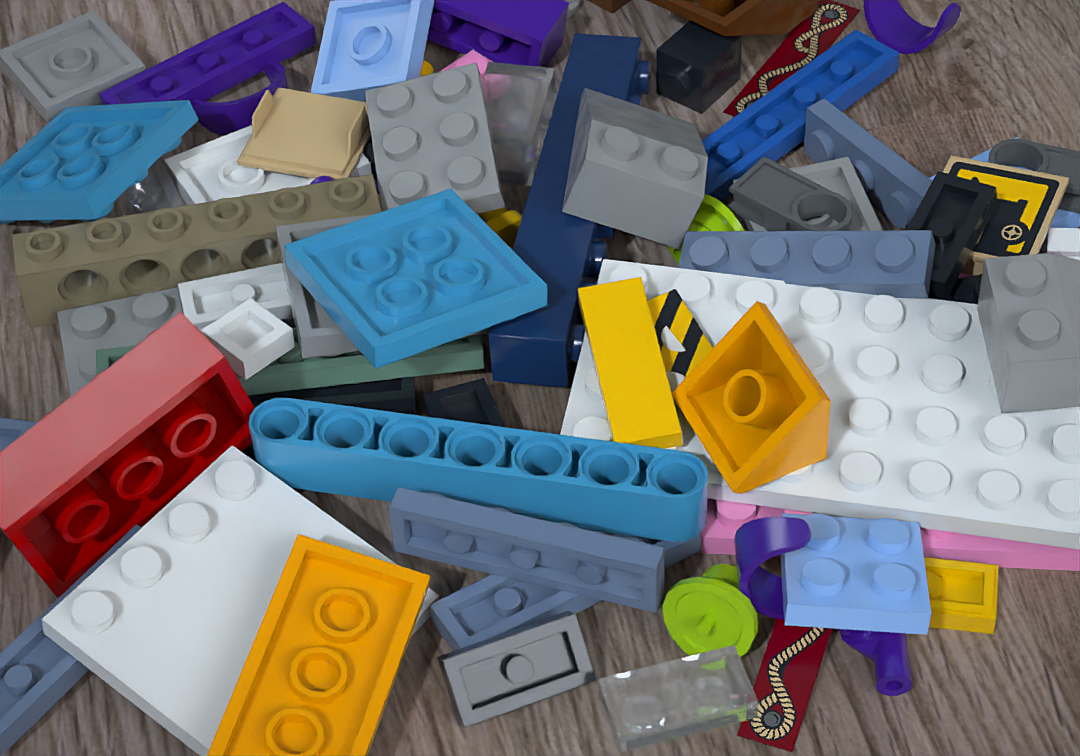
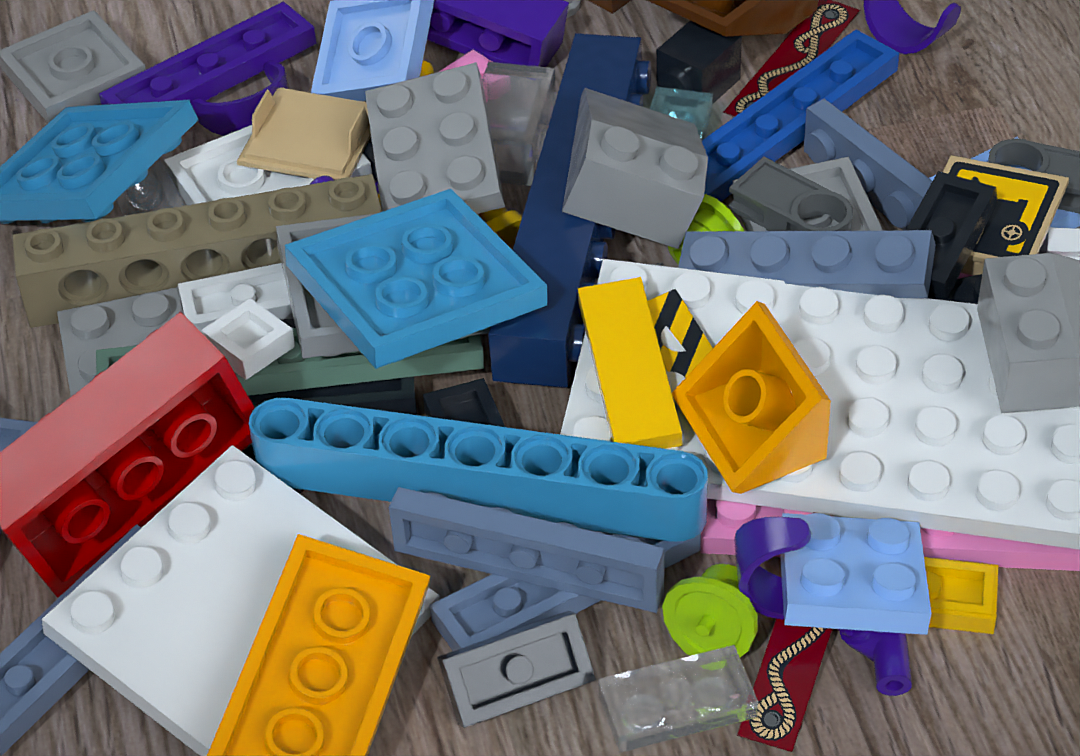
(685, 105): none -> clear light blue plate

